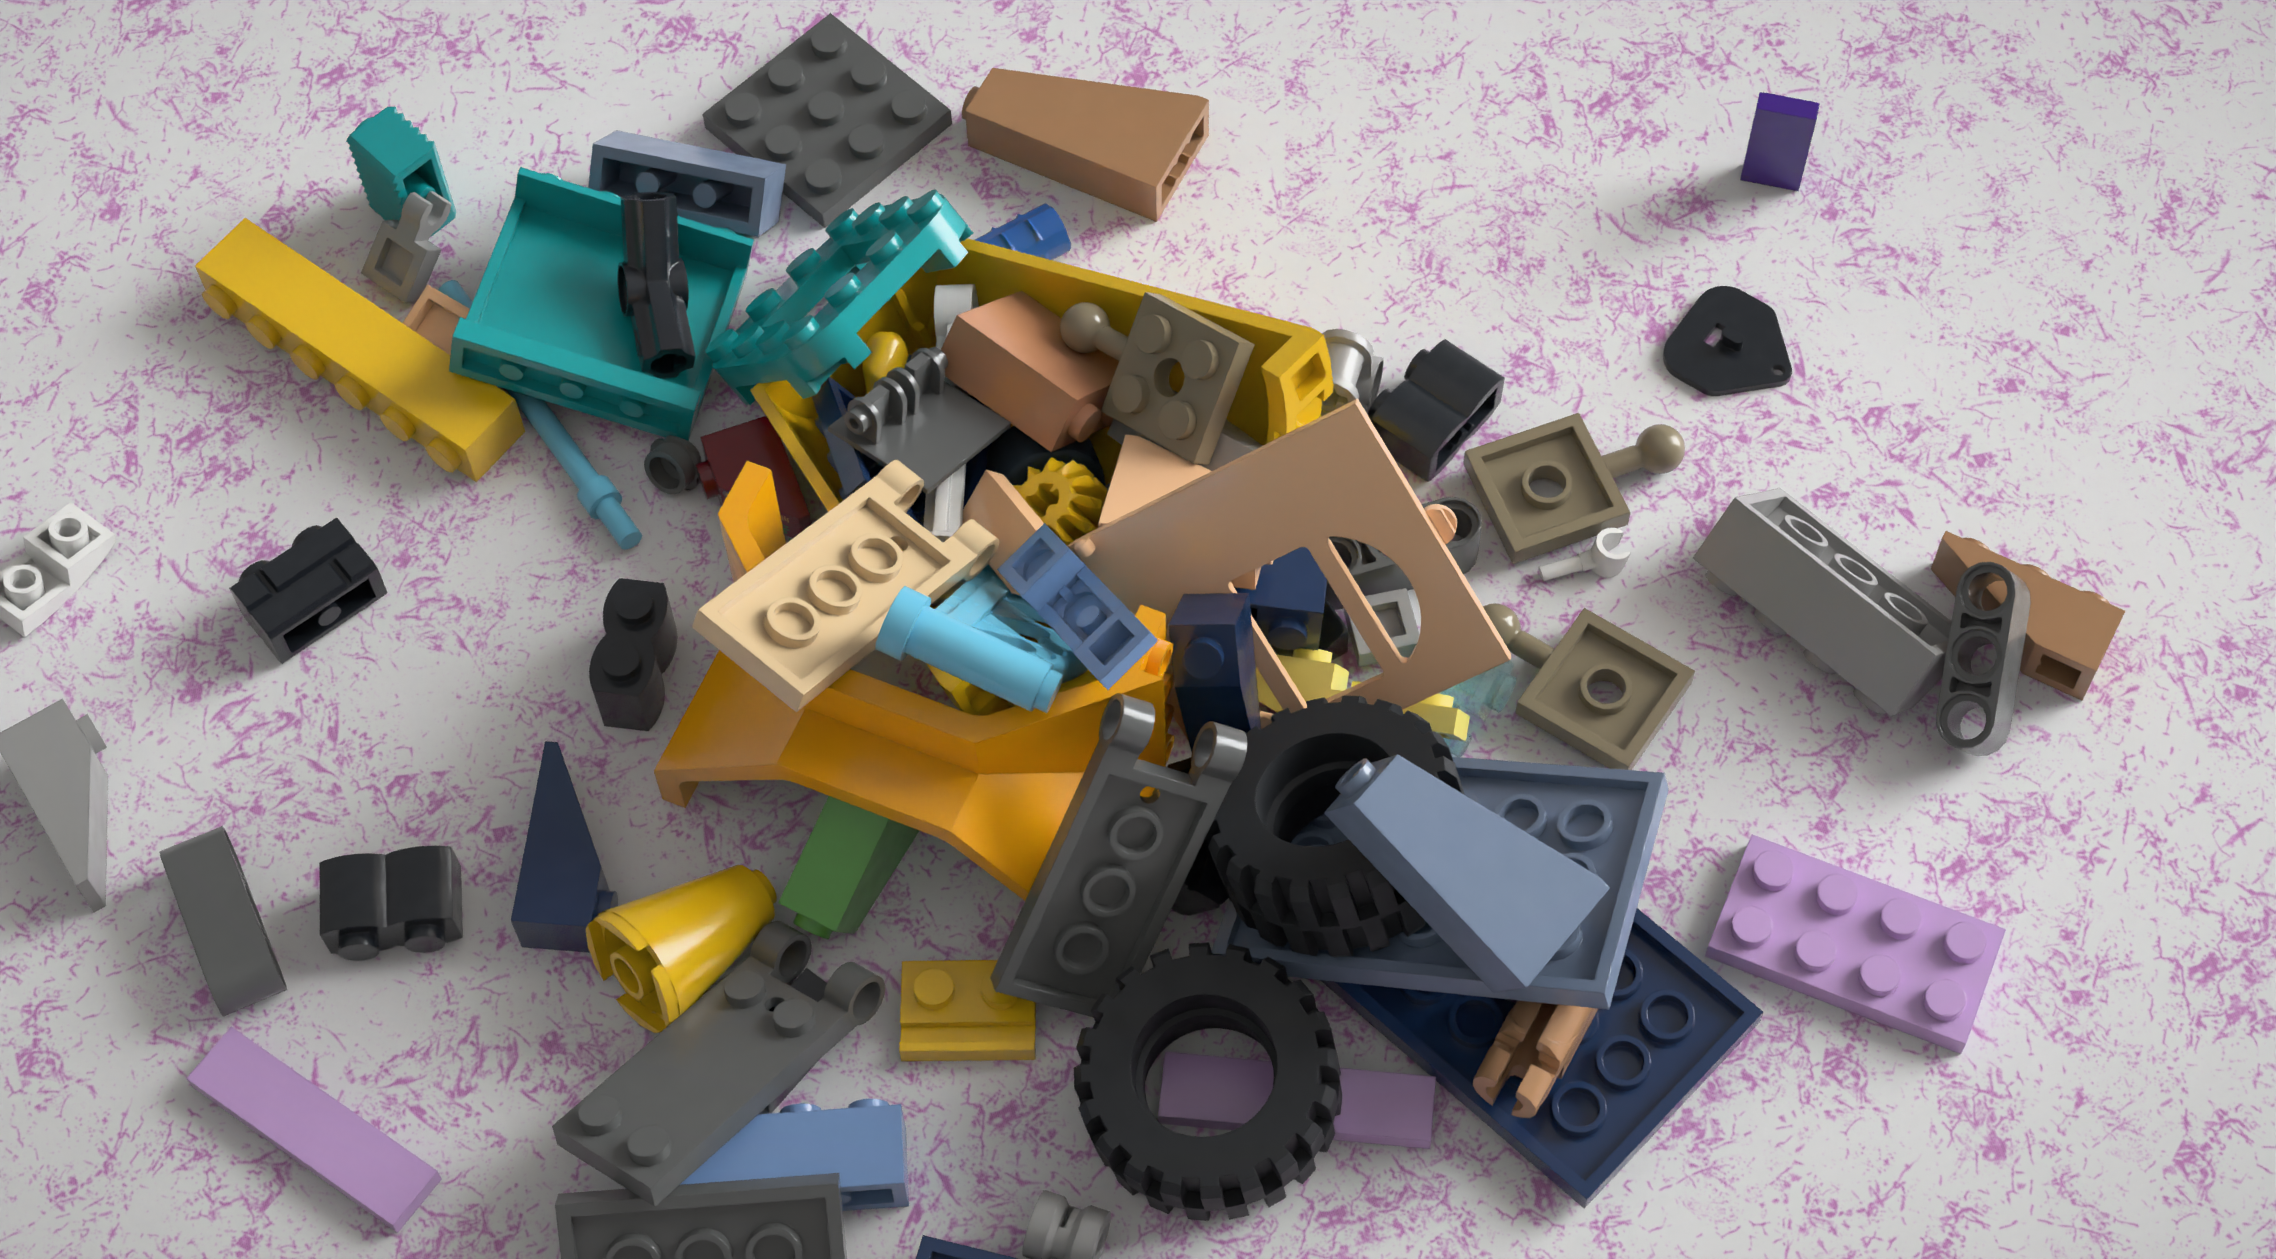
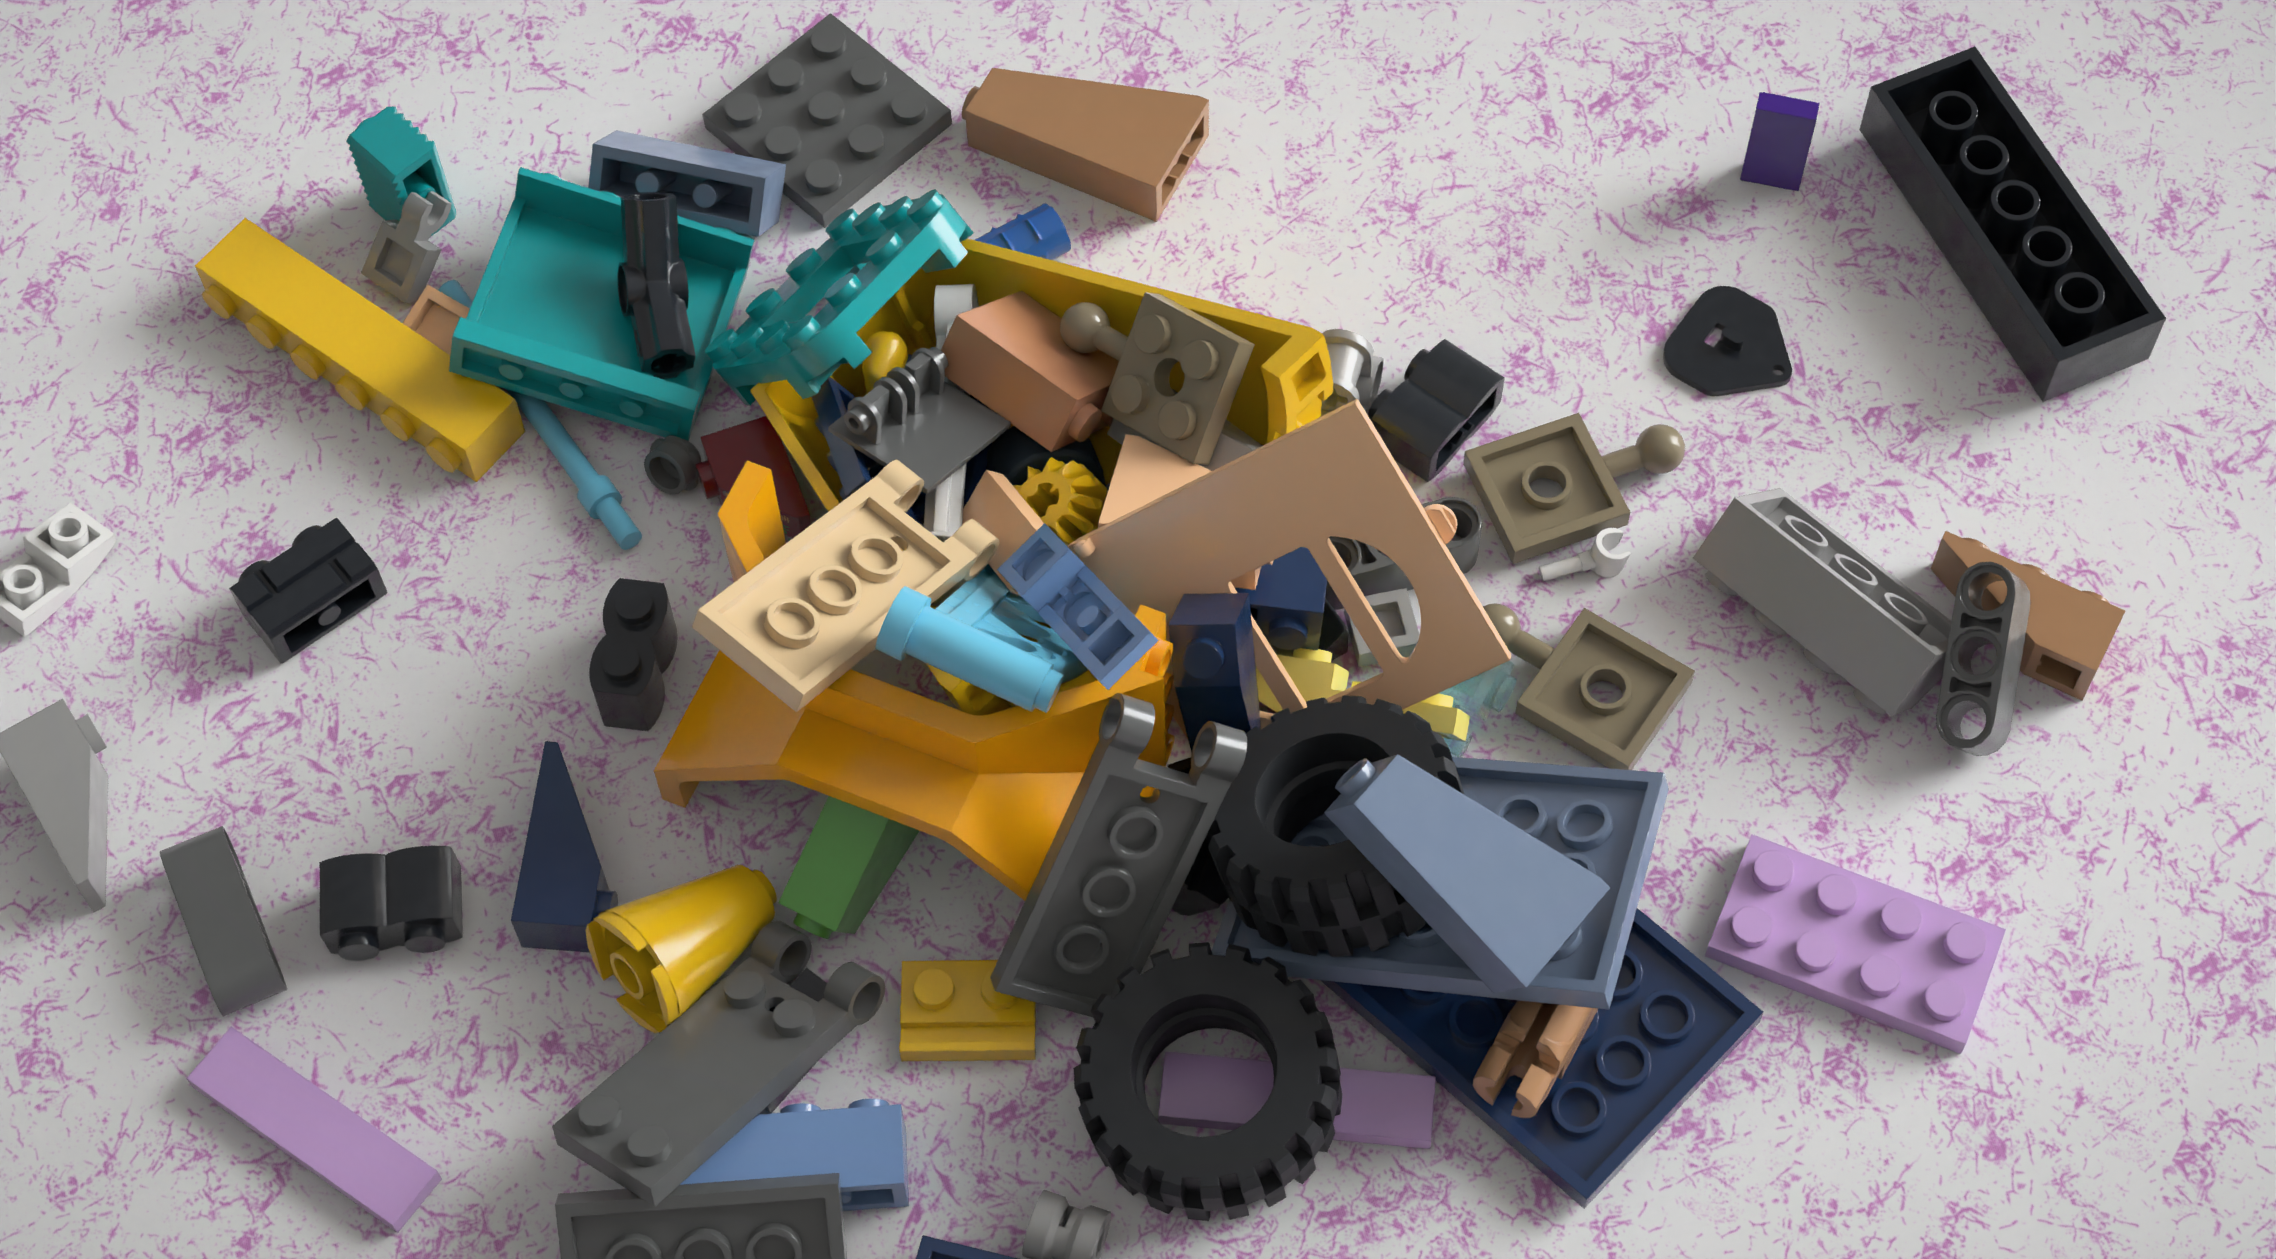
(2011, 224): none -> black brick

